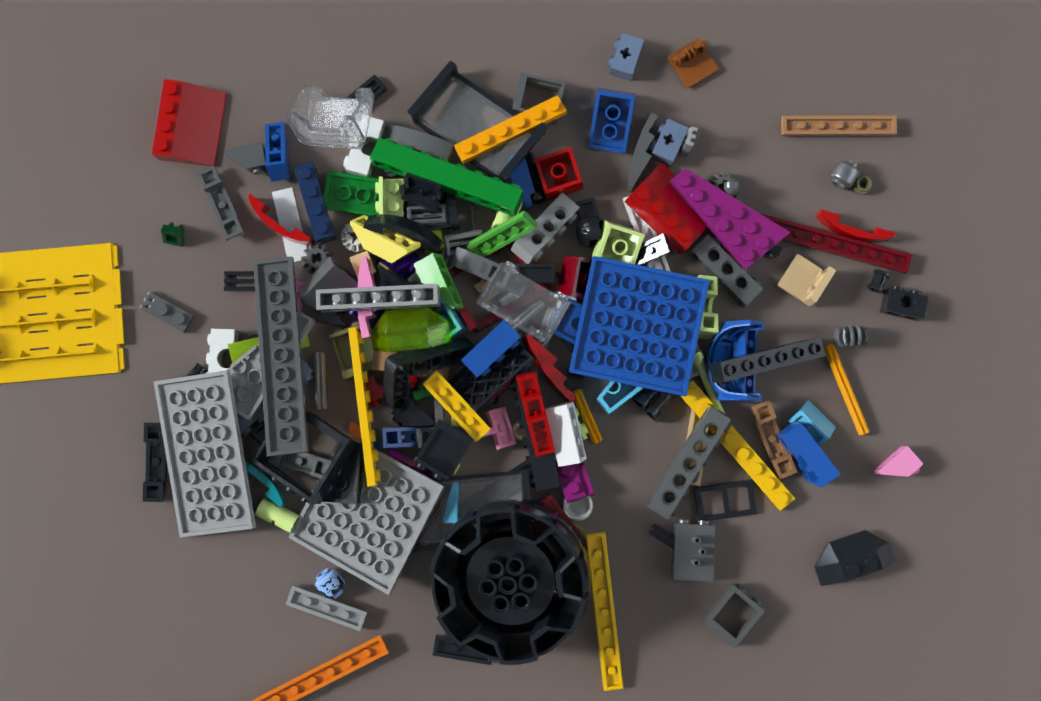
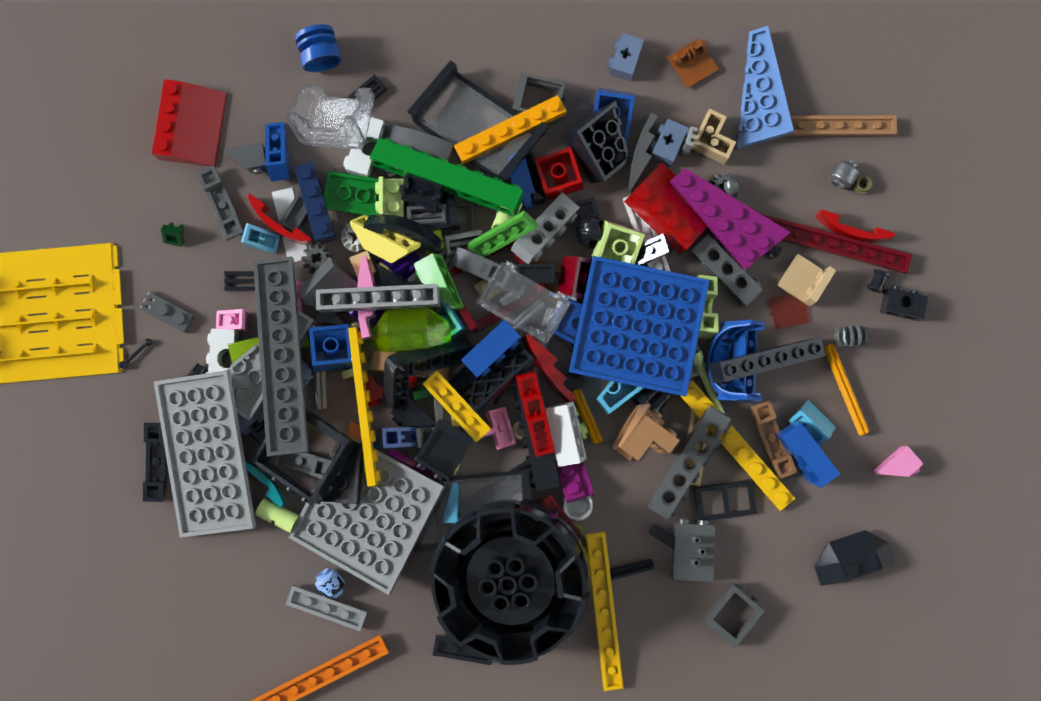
(124, 364): none -> black hinge
(232, 319): none -> bright pink slope
(260, 239): none -> medium azure slope
(295, 214): none -> dark grey tile
(318, 48): none -> blue wheel
(330, 348): none -> blue slope
(599, 143): none -> black wedge
(631, 569): none -> black axle
(643, 431): none -> medium nougat piece
(710, 142): none -> tan brick
(764, 102): none -> medium blue wing
(787, 311): none -> clear red piece

